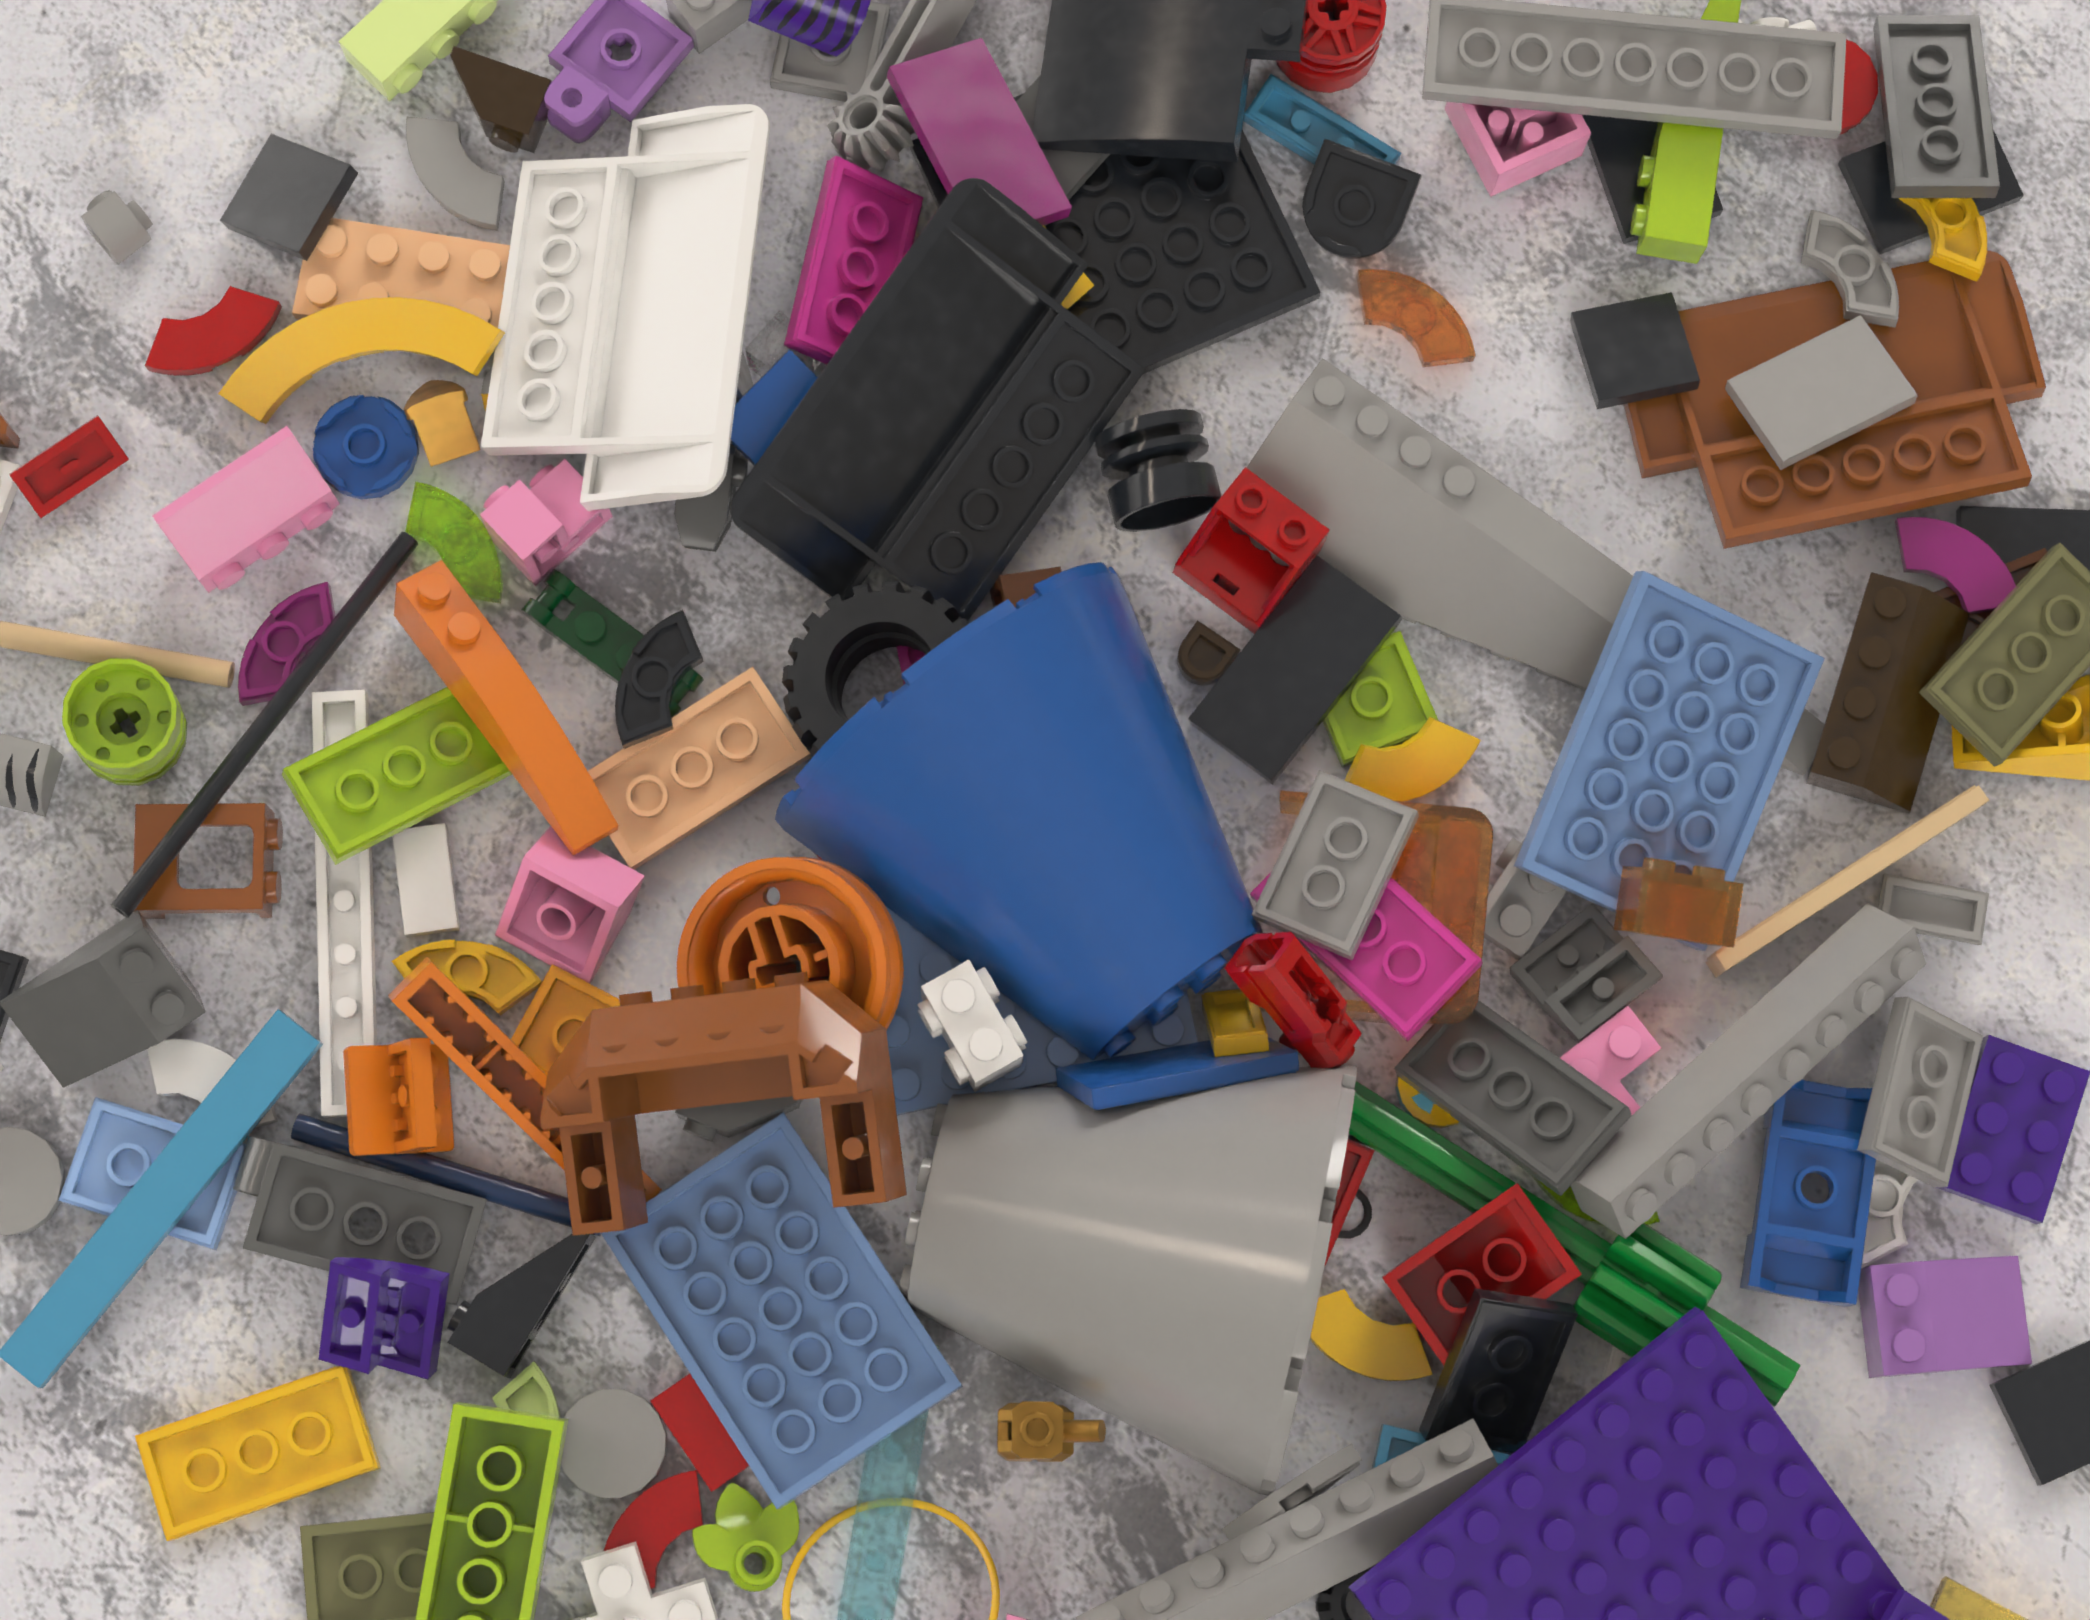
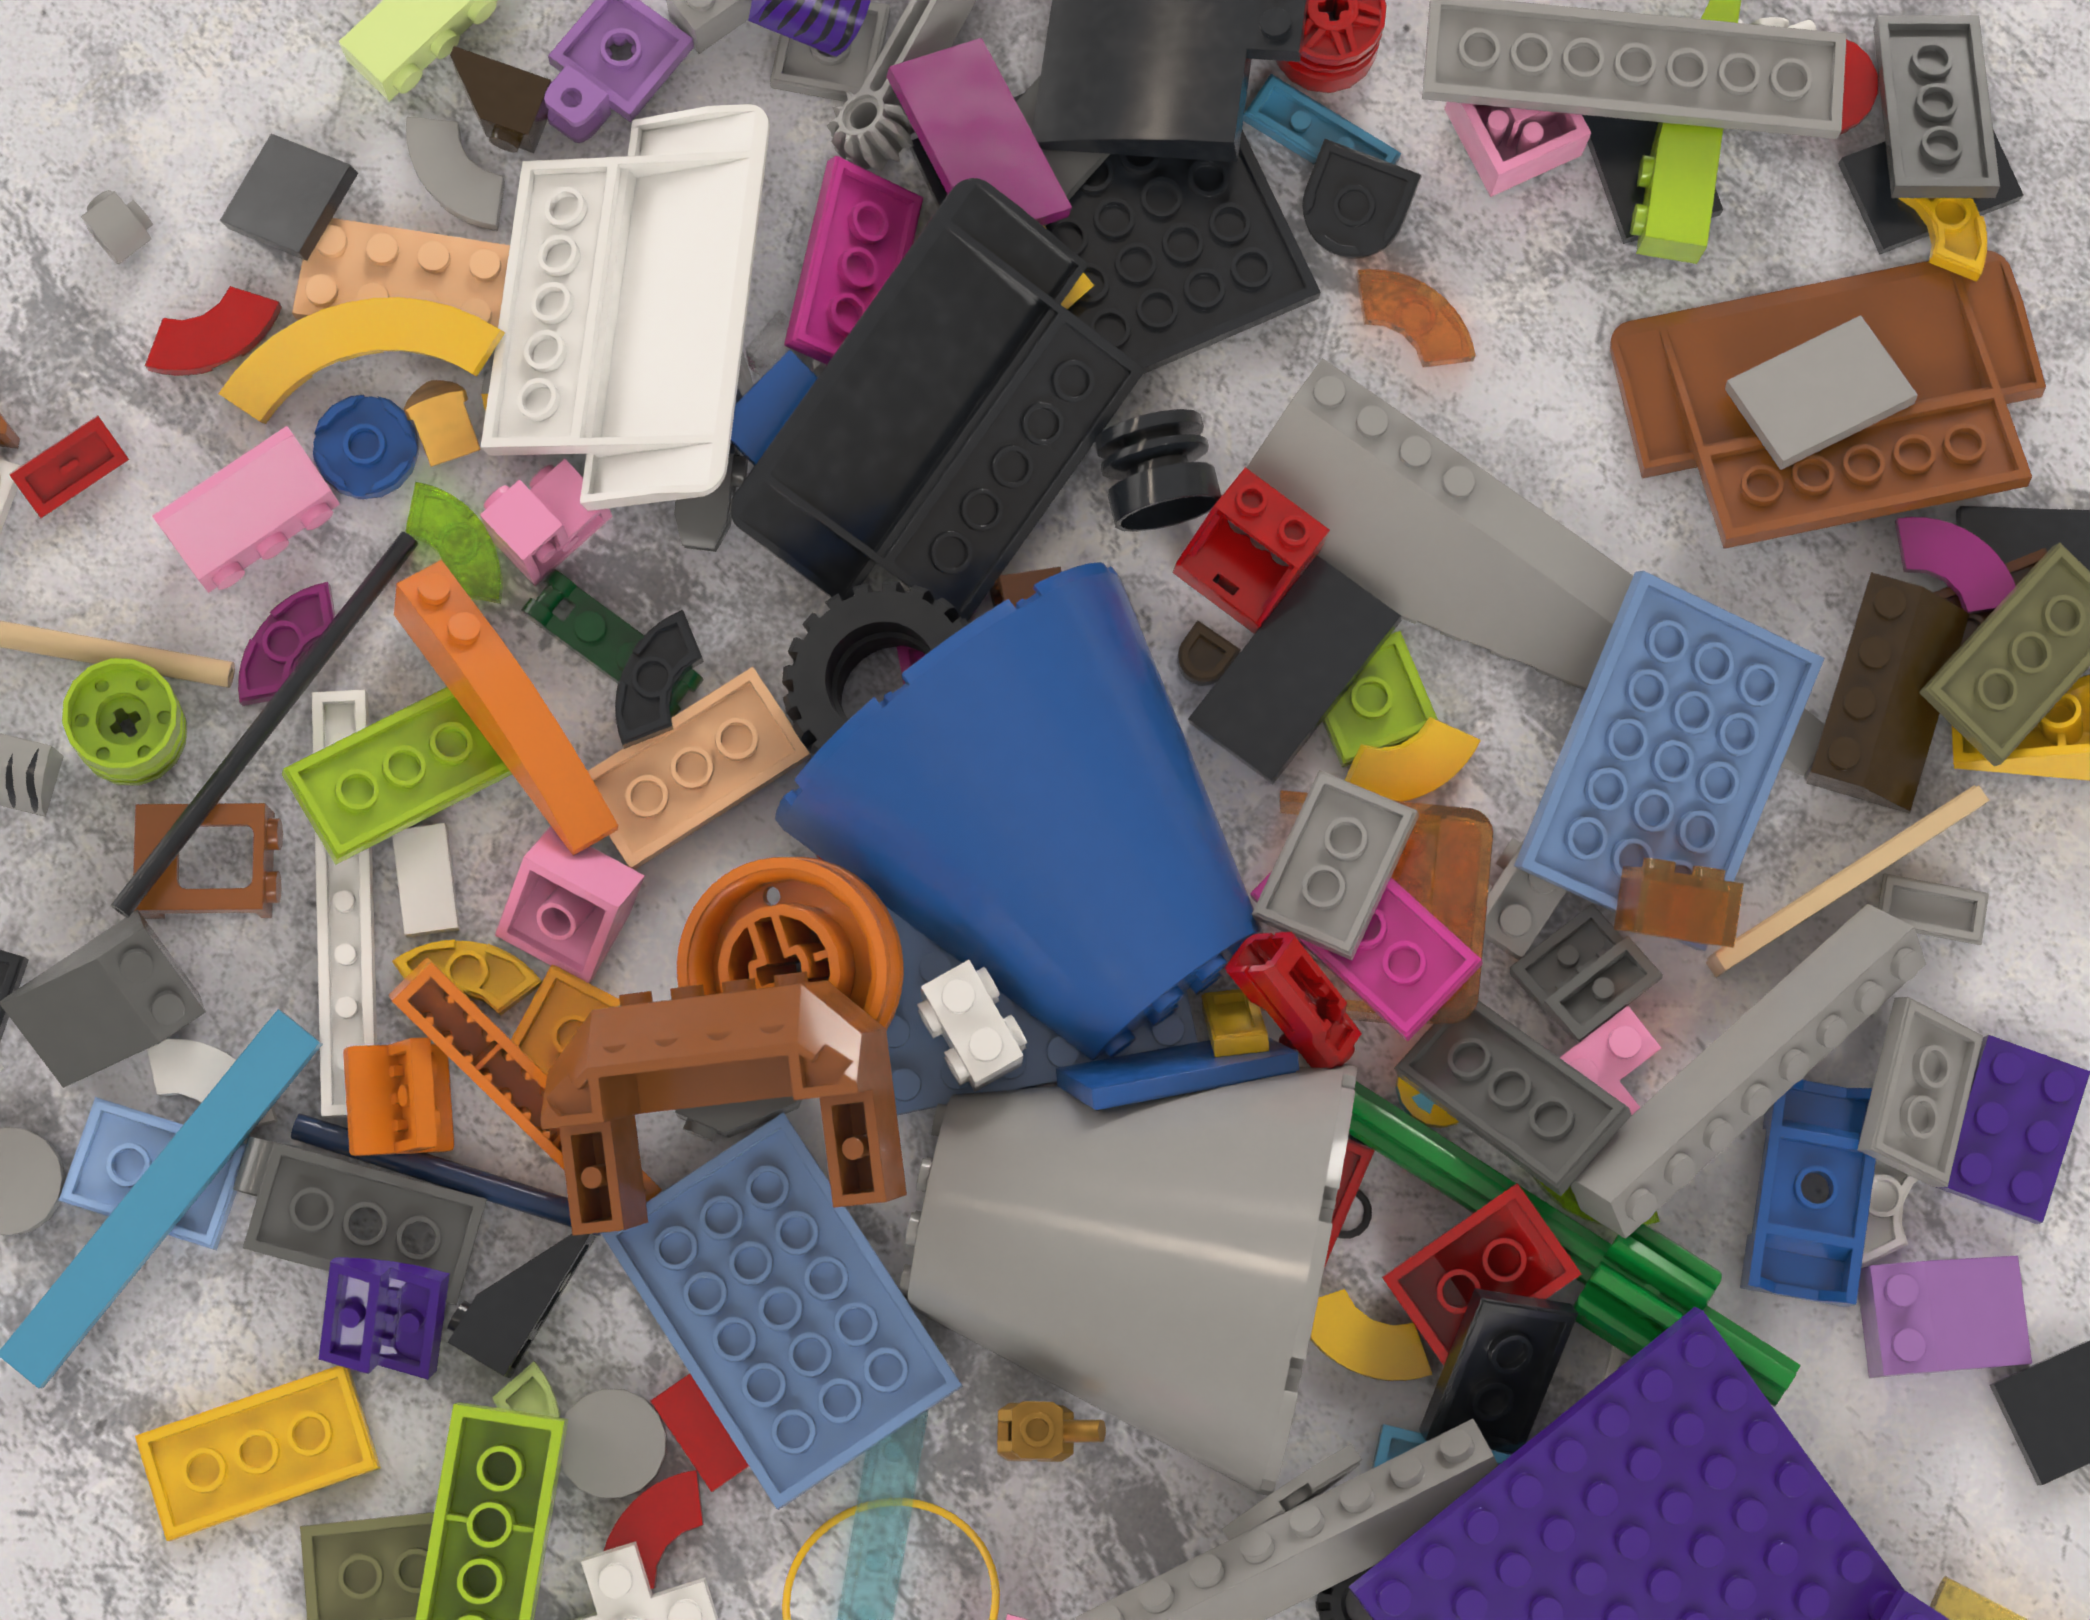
(745, 1530): lime plate -> none
(1634, 350): black tile -> none
(1854, 268): light grey tile -> none

